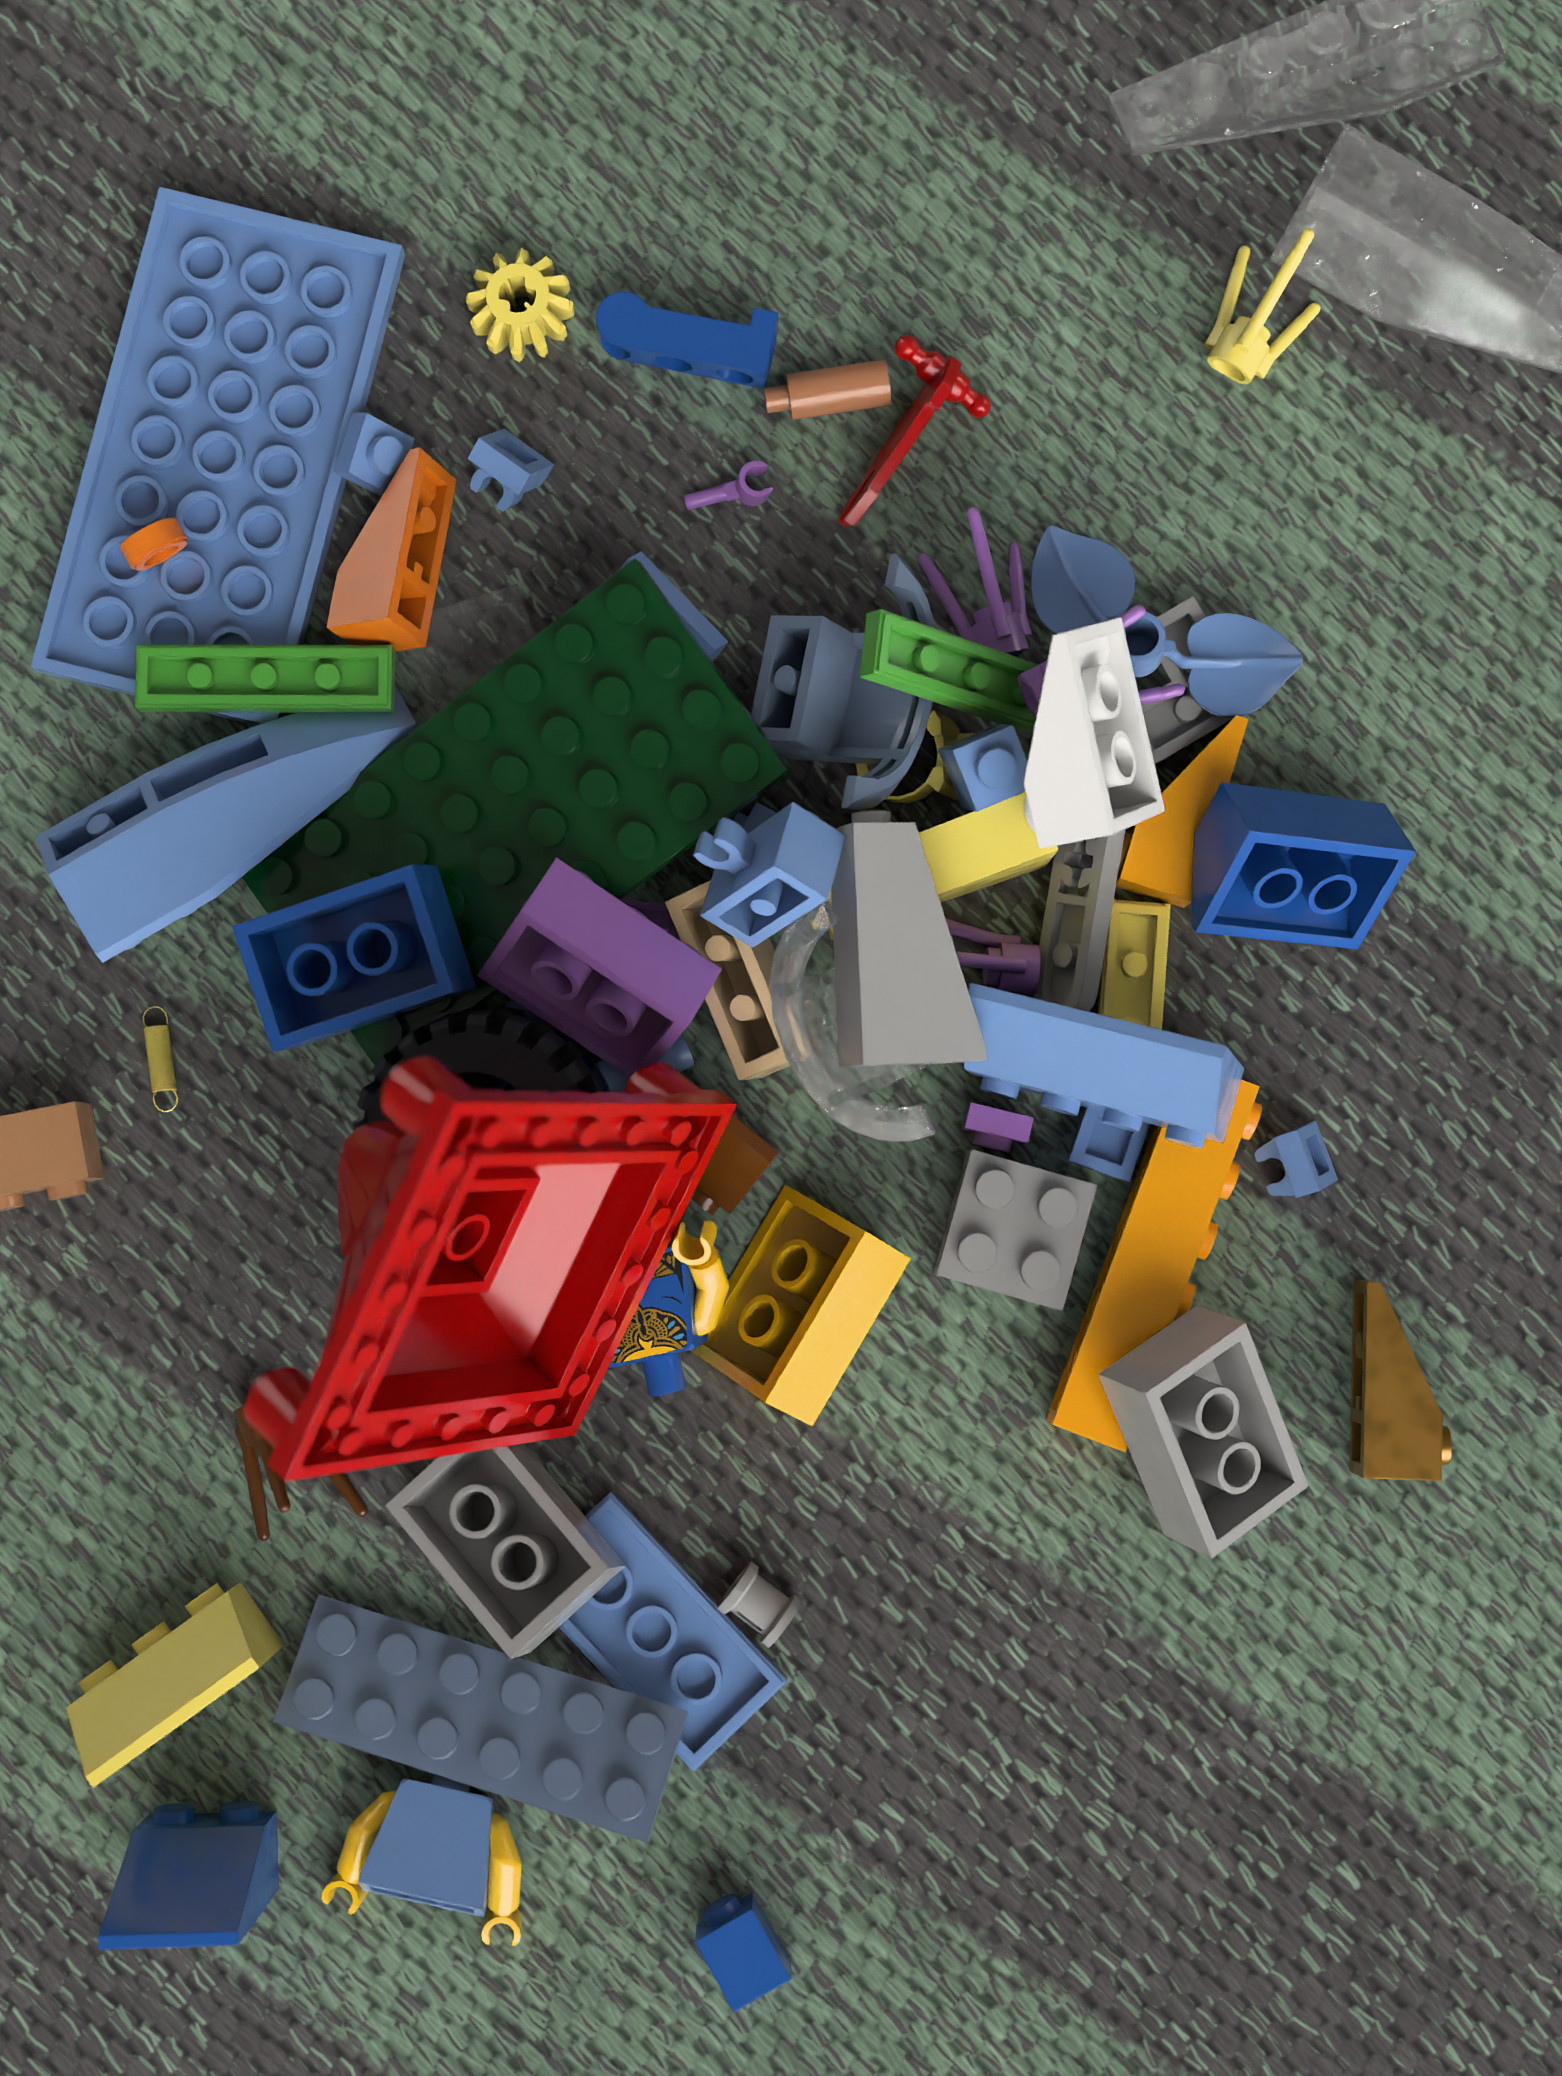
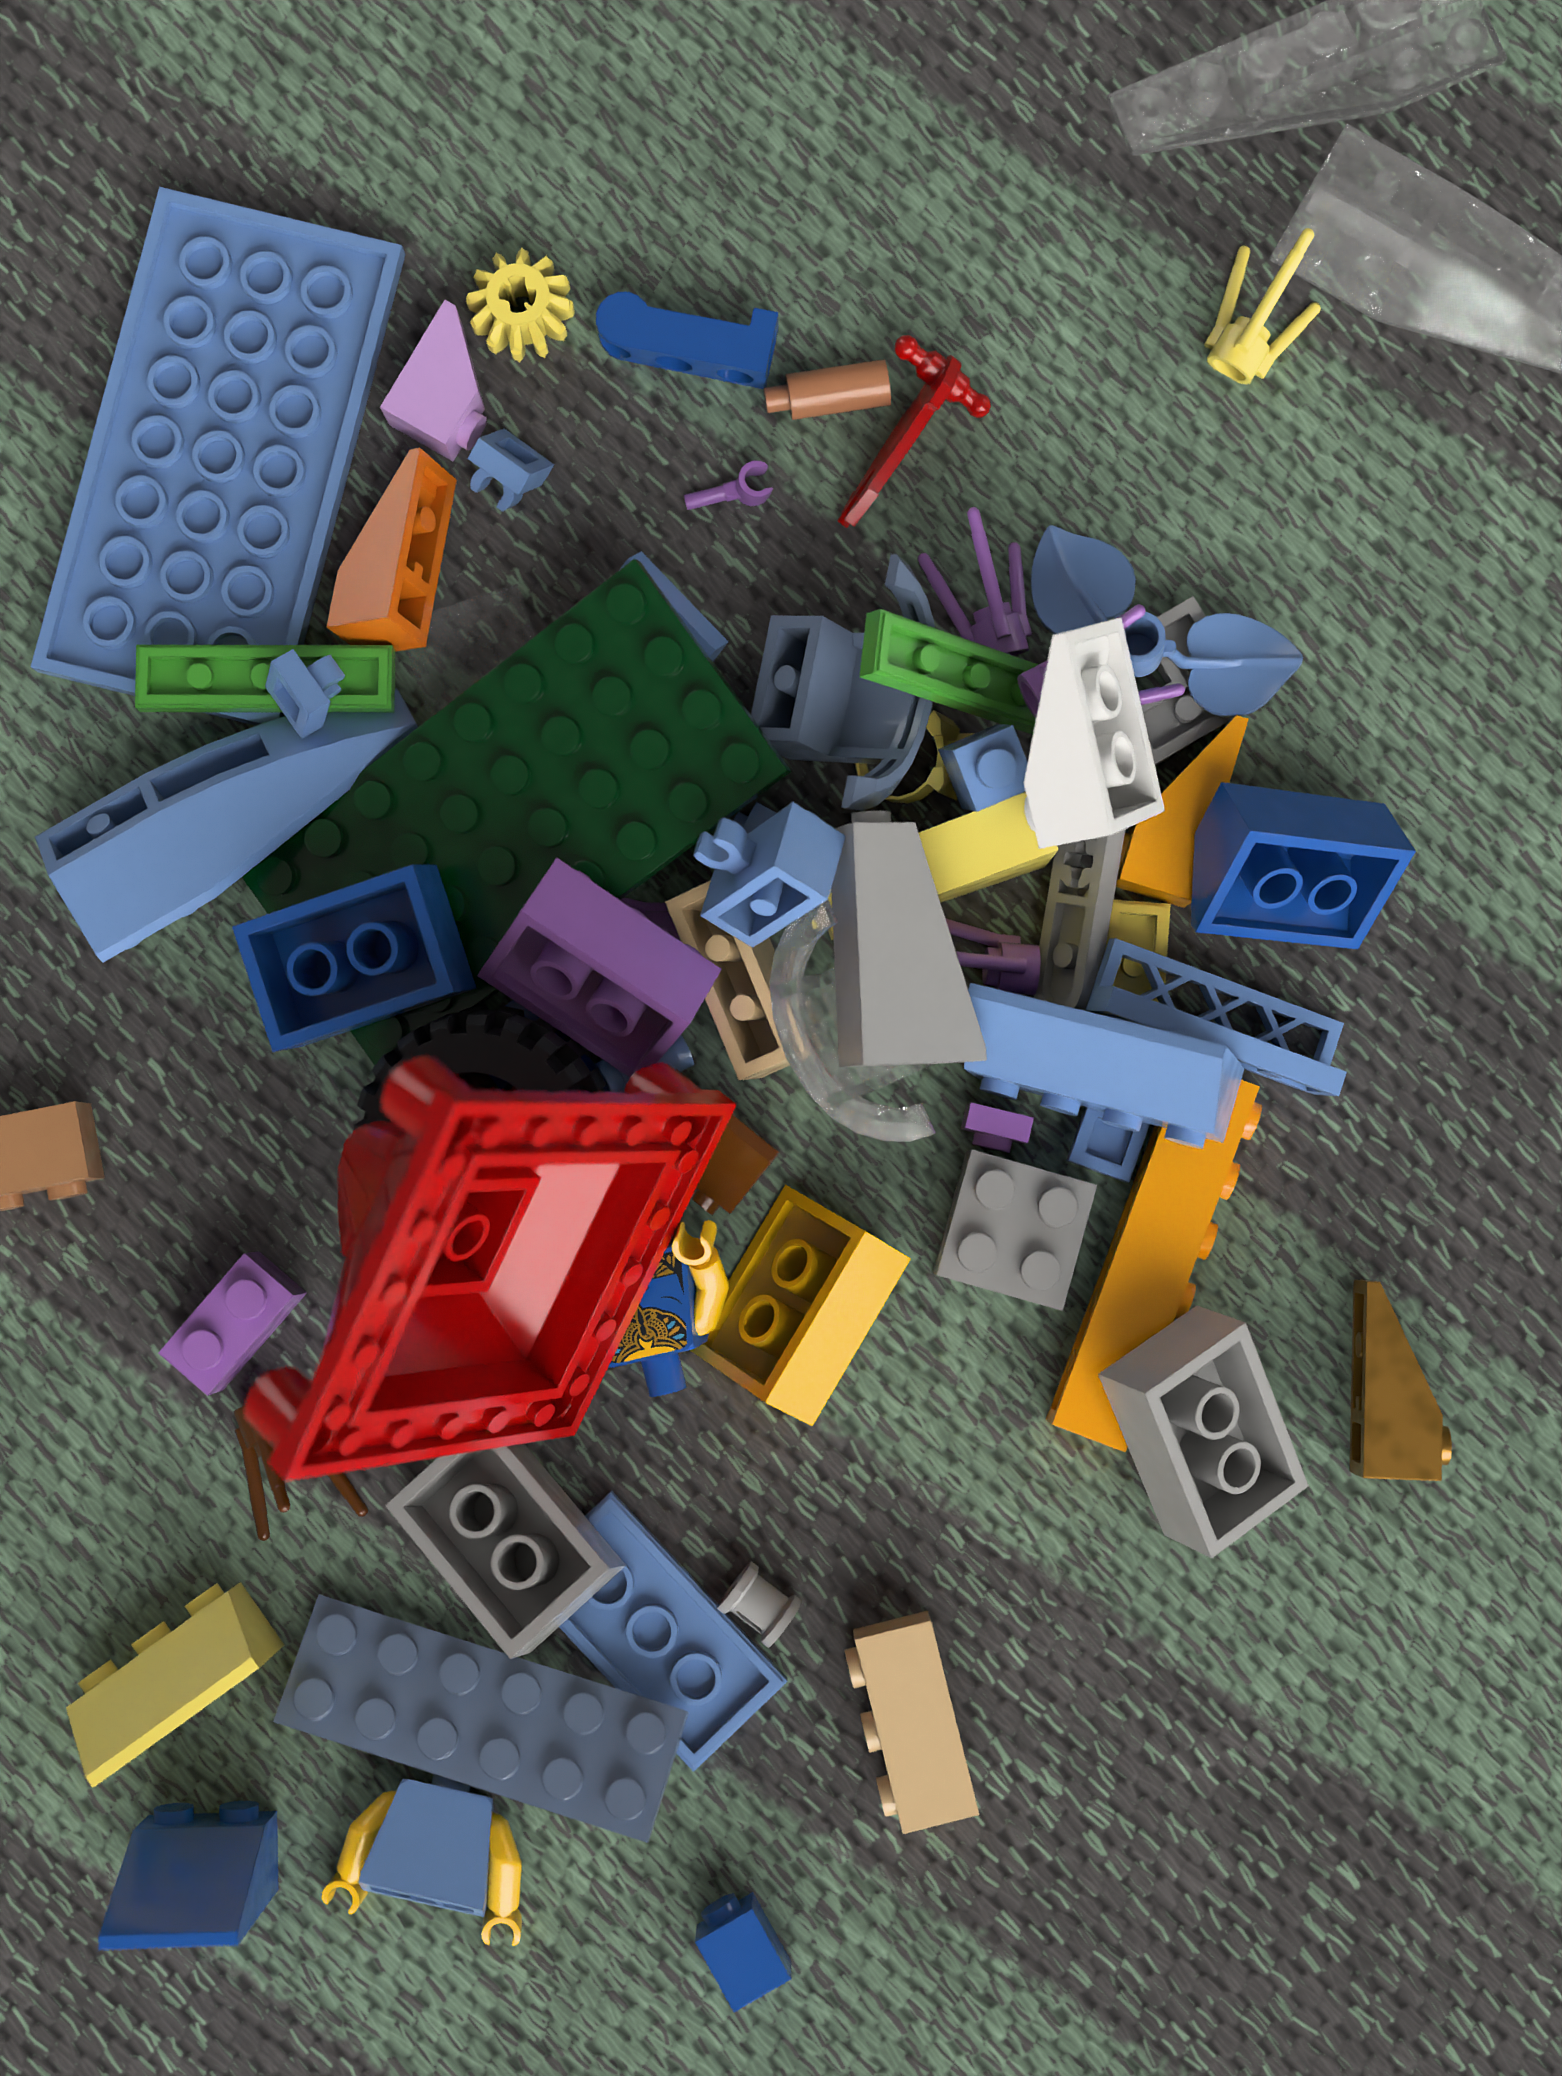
(154, 544): orange tile -> none
(160, 1058): light yellow piece -> none
(232, 1322): none -> medium lavender brick
(303, 691): none -> medium blue tile
(371, 452): medium blue plate -> none
(438, 390): none -> lavender slope
(911, 1723): none -> tan brick
(1254, 1053): none -> medium blue fence
(1304, 1160): medium blue tile -> none

